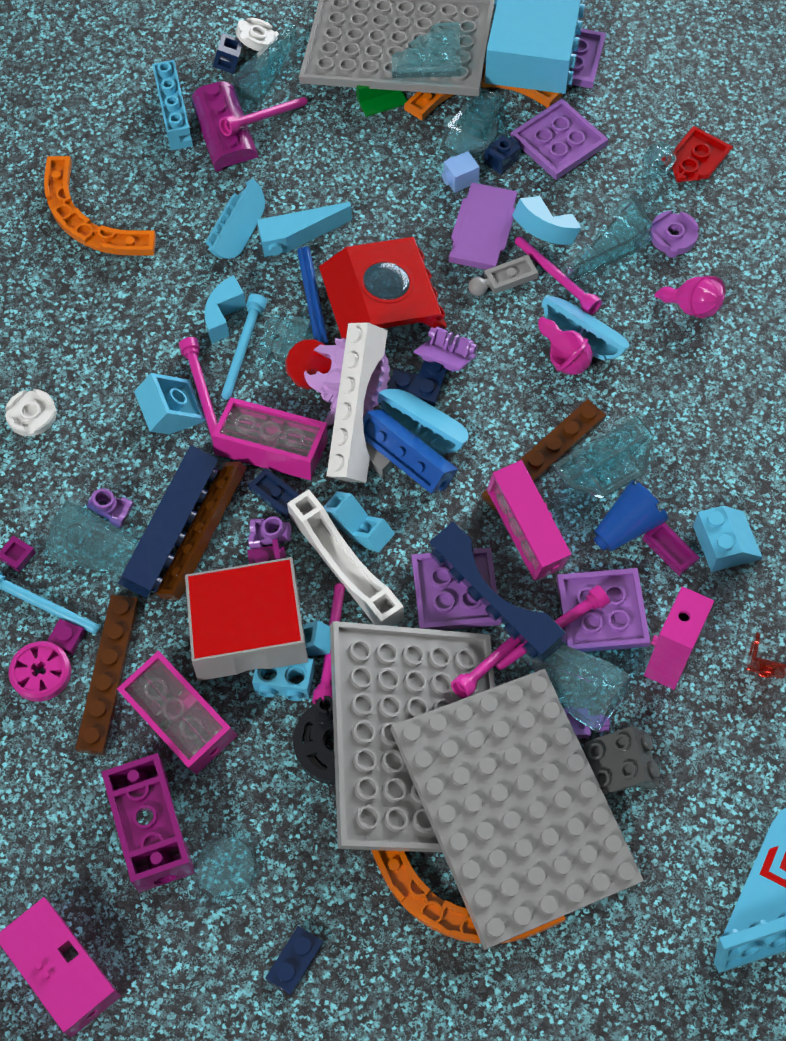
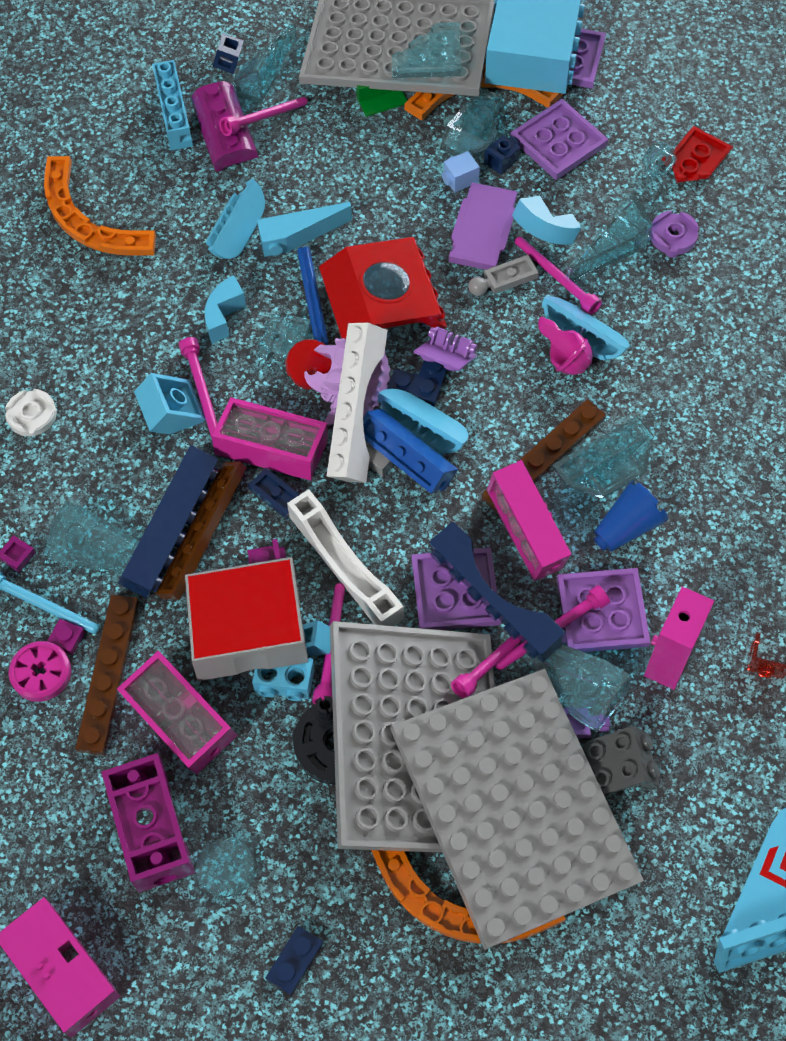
(112, 508): medium lavender plate -> none
(255, 33): white tile -> none
(255, 306): medium azure piece -> none
(264, 531): medium lavender plate -> none
(355, 523): medium azure brick -> none
(671, 548): magenta tile -> none
(697, 296): dark pink piece -> none
(725, 538): medium azure slope -> none

